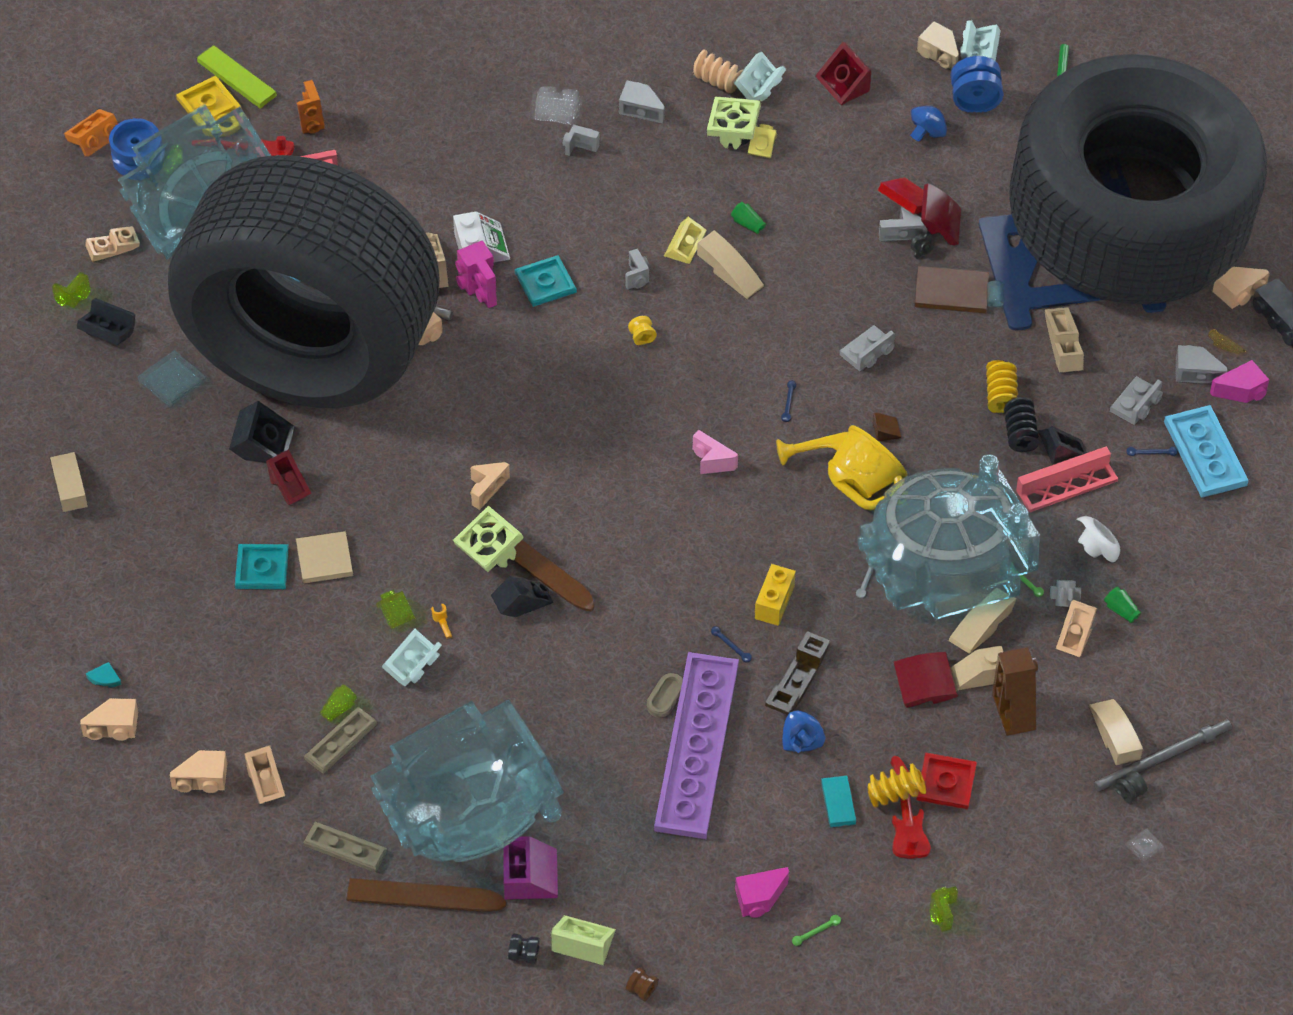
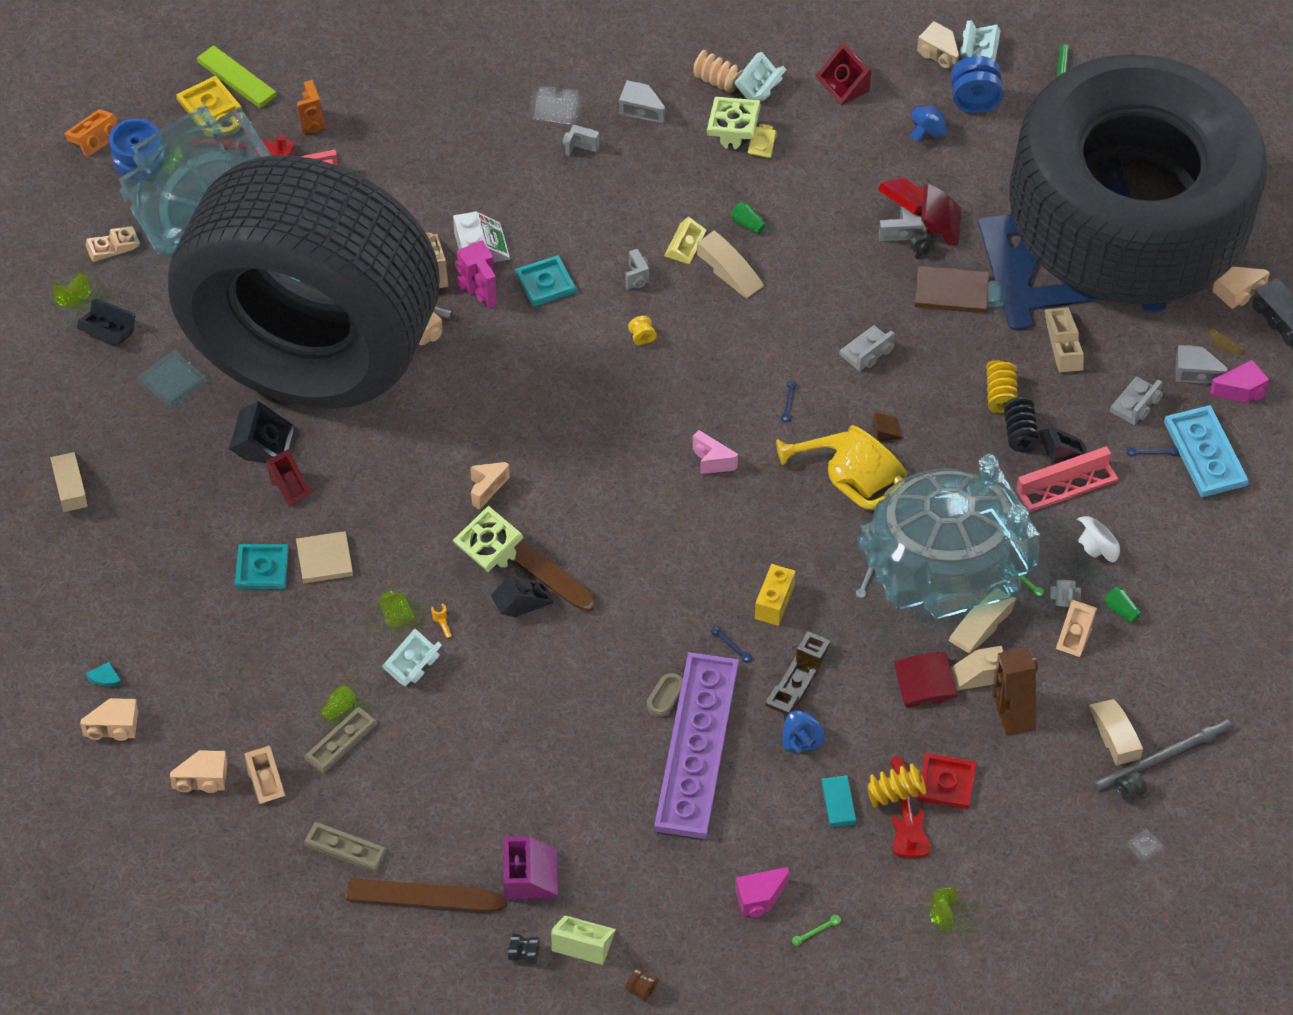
(467, 784): clear light blue windscreen -> none

